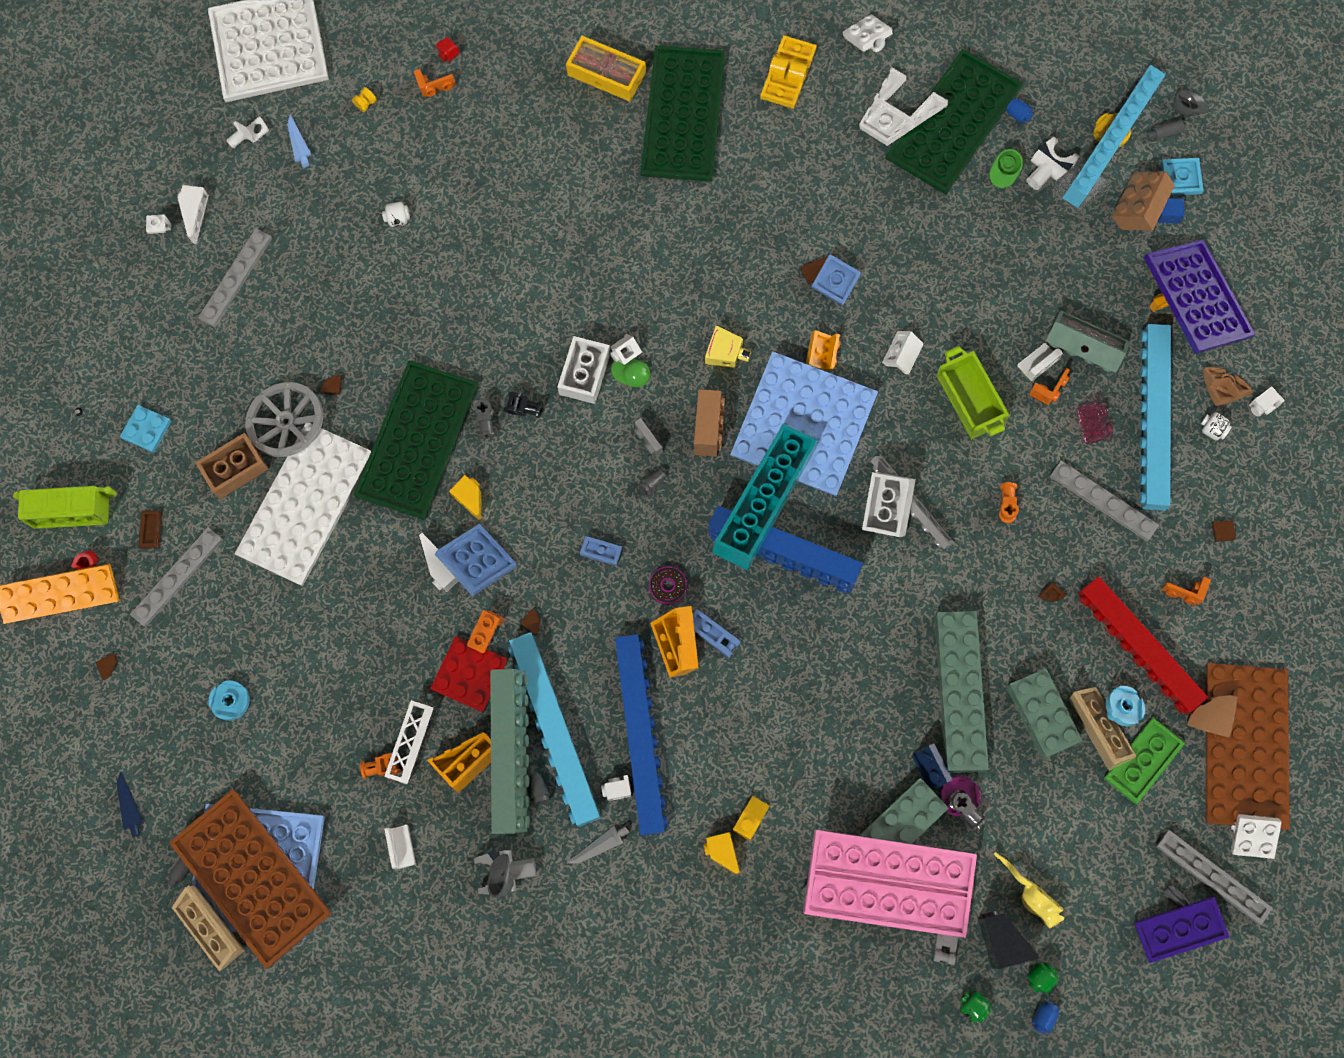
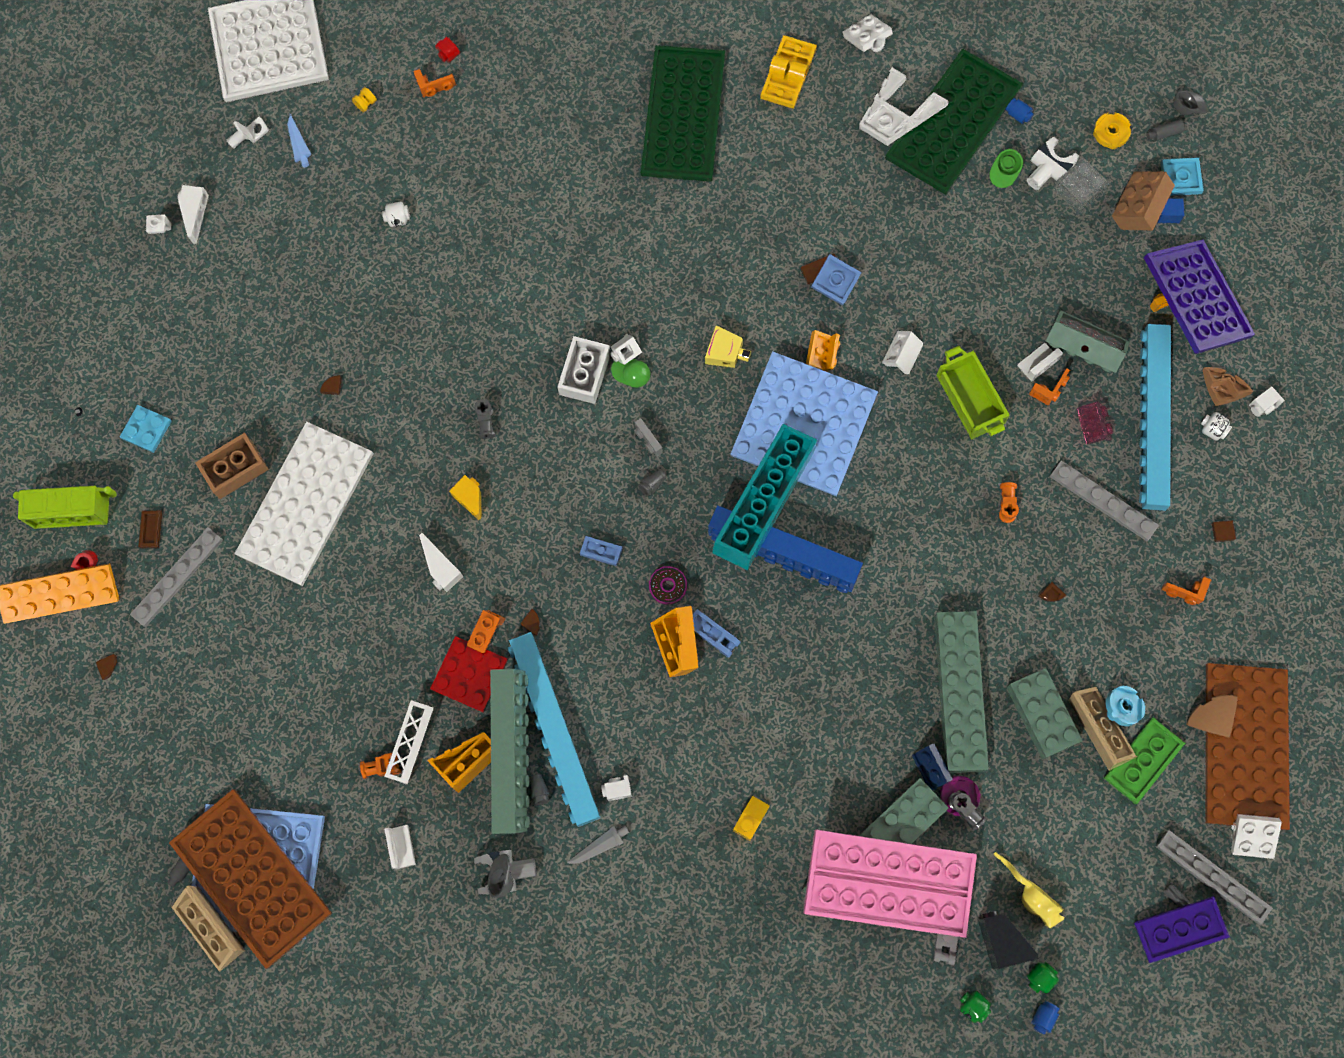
(130, 815): dark blue bar -> none
(235, 278): light grey plate -> none
(235, 709): medium azure plate -> none
(282, 417): light grey wheel -> none
(416, 440): dark green plate -> none
(475, 559): medium blue plate -> none
(521, 405): black connector -> none
(606, 68): brick -> none
(640, 737): blue brick -> none
(709, 423): medium nougat brick -> none
(722, 851): yellow slope -> none
(888, 504): white brick -> none
(917, 509): light grey plate -> none
(1113, 136): medium azure brick -> none
(1142, 646): red brick -> none

